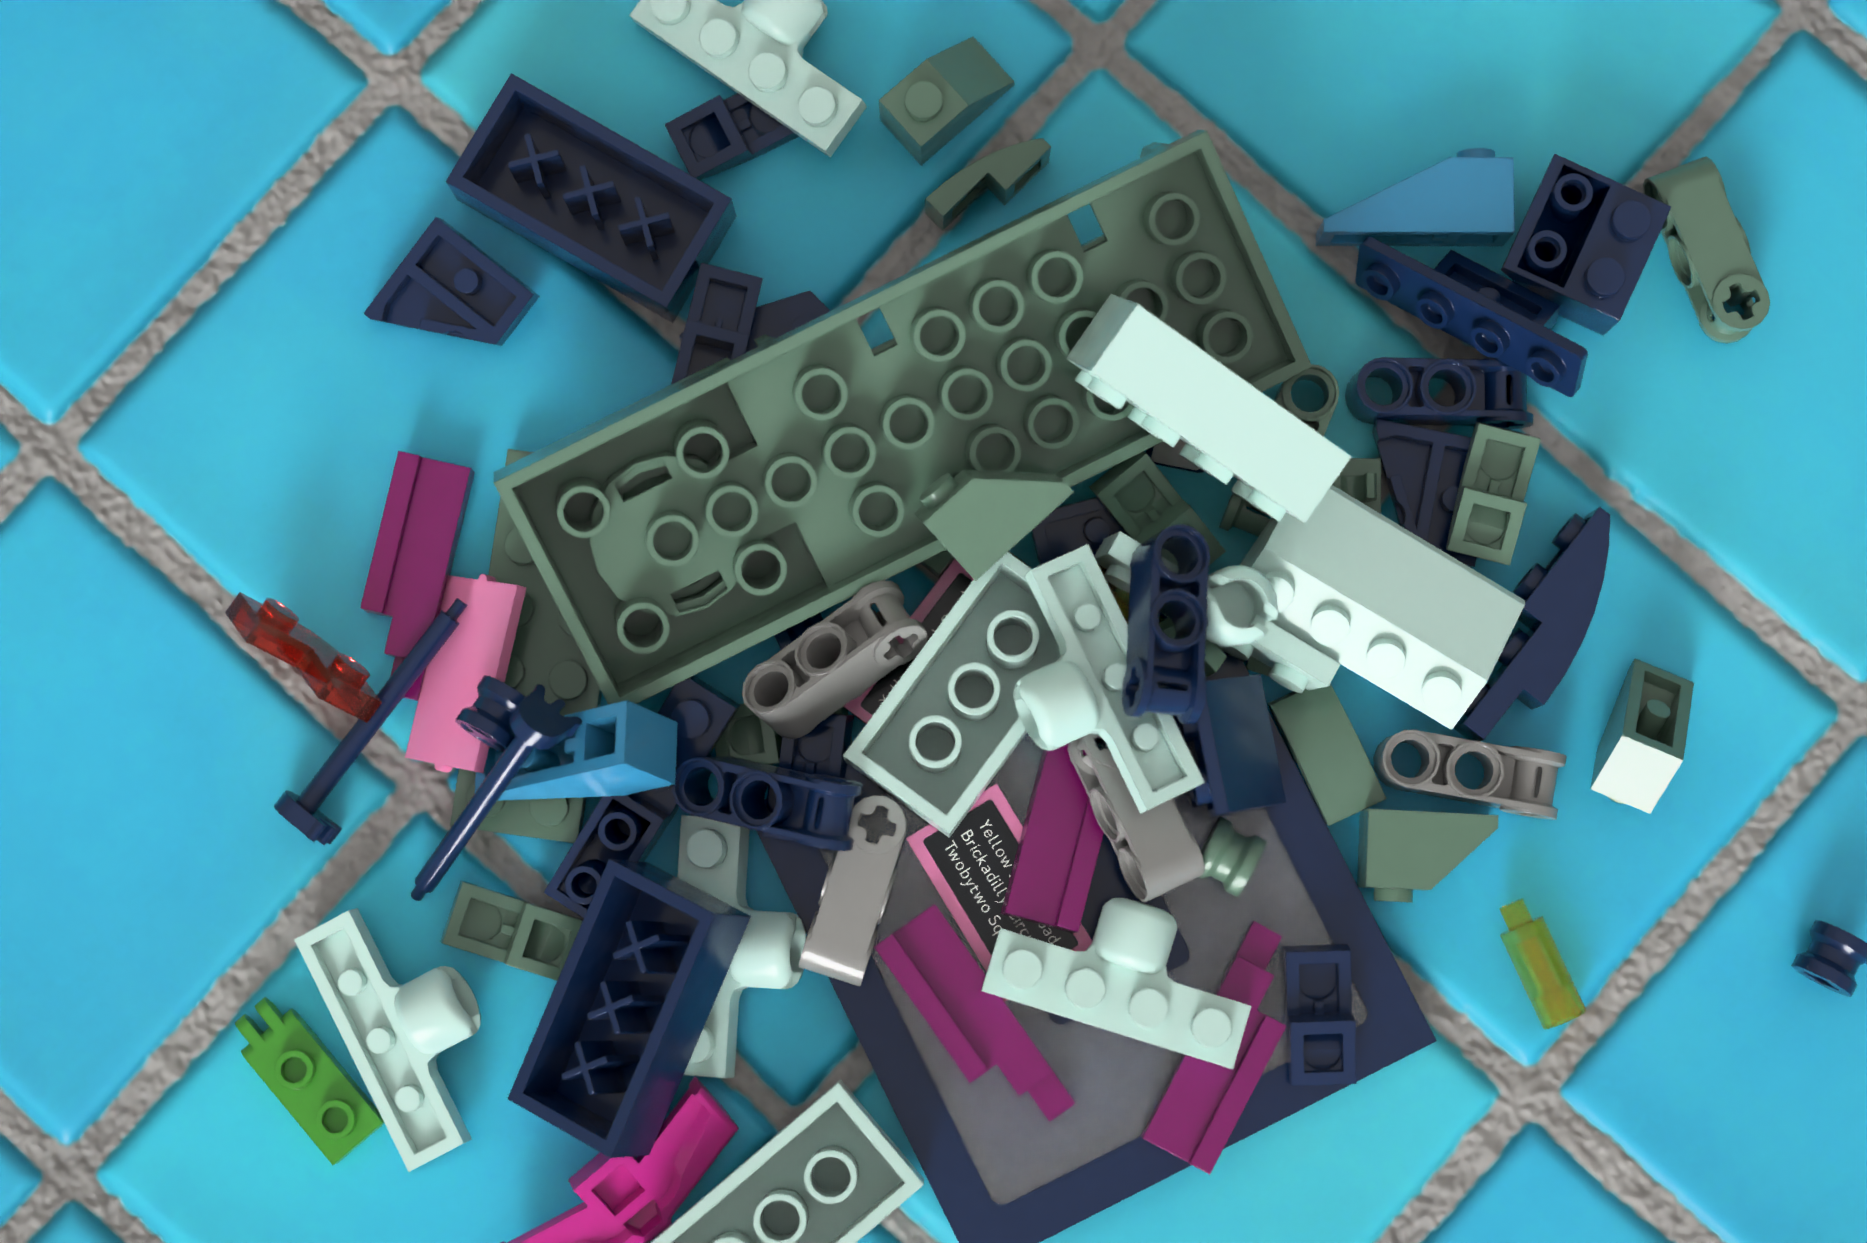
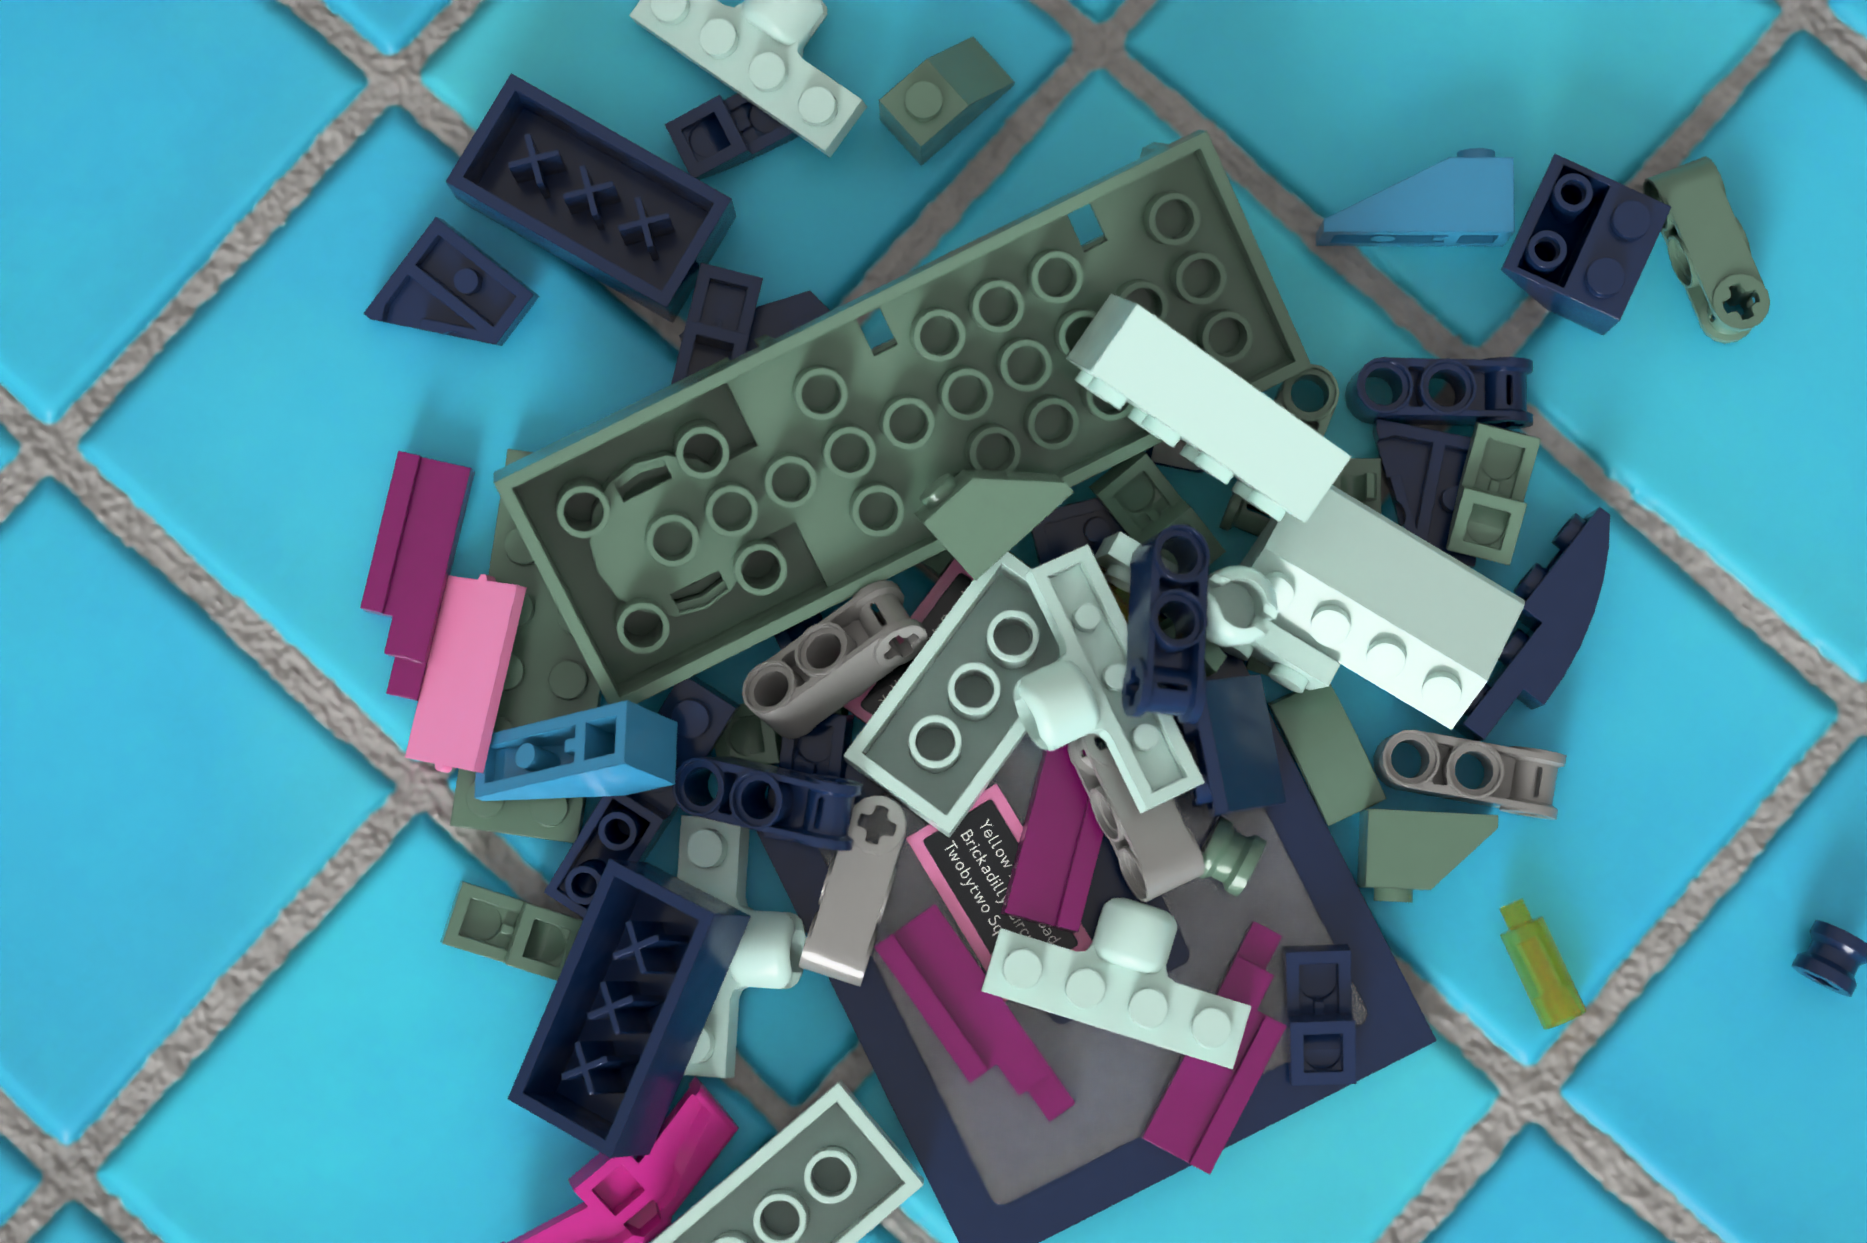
(303, 809): dark blue piece -> none
(308, 1081): bright green hinge -> none
(327, 672): clear red plate -> none
(395, 1033): light aqua plate -> none
(491, 713): dark blue wheel -> none
(534, 726): dark blue piece -> none
(1001, 172): sand green slope -> none
(1477, 309): dark blue bracket -> none
(1643, 737): sand green slope -> none

